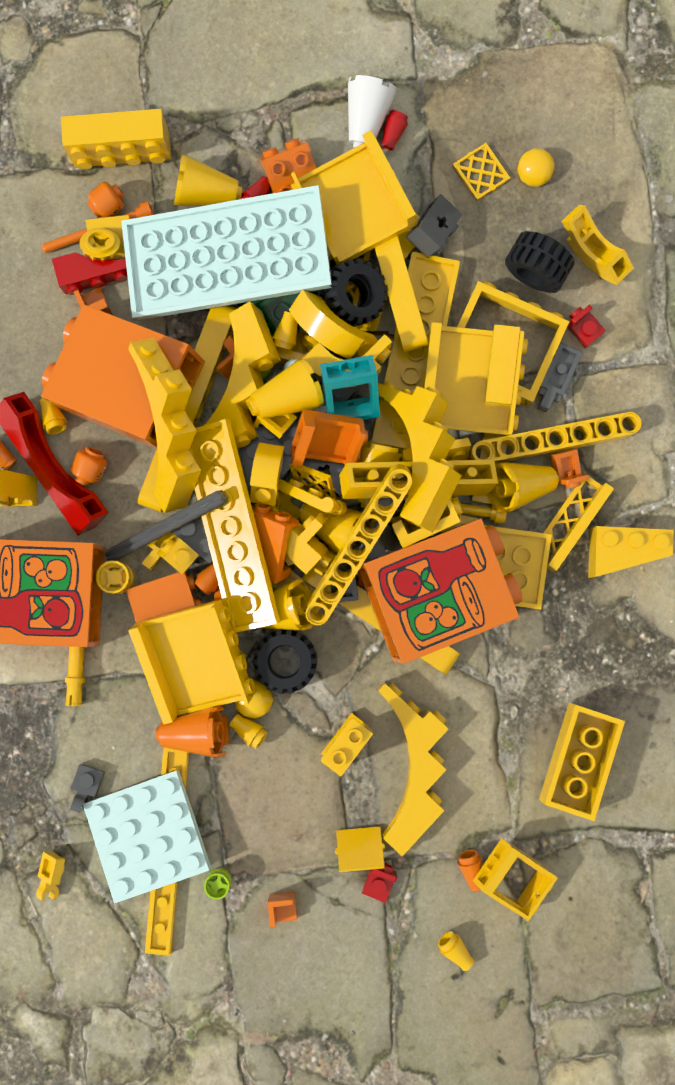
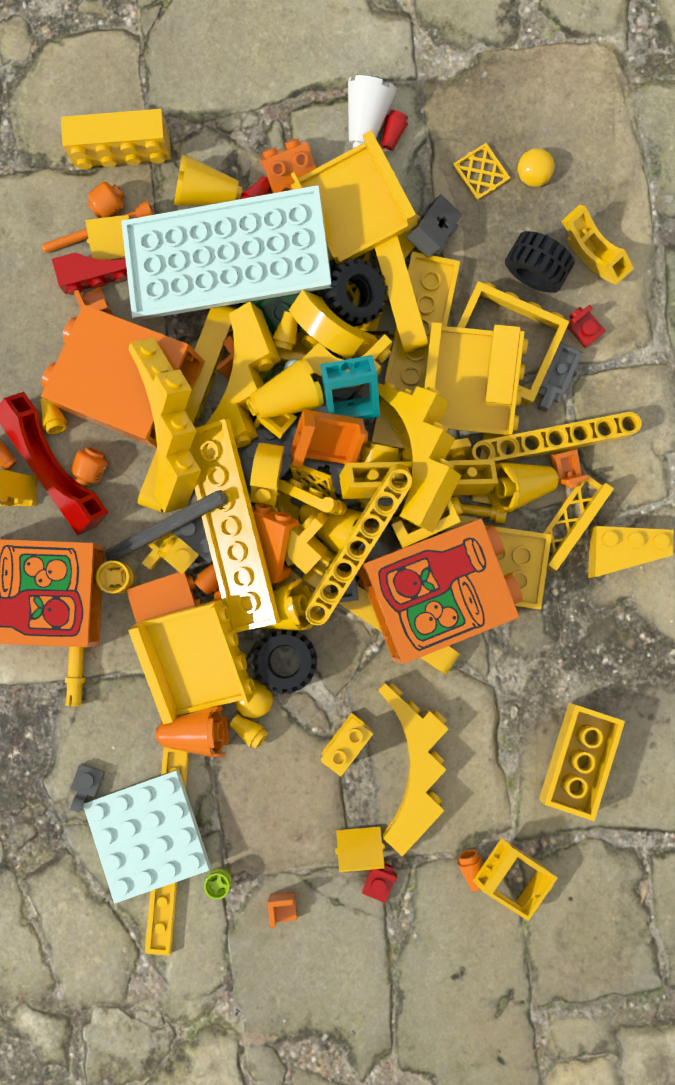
(50, 874): yellow plate -> none
(102, 237): yellow gear -> none
(455, 950): yellow cone -> none

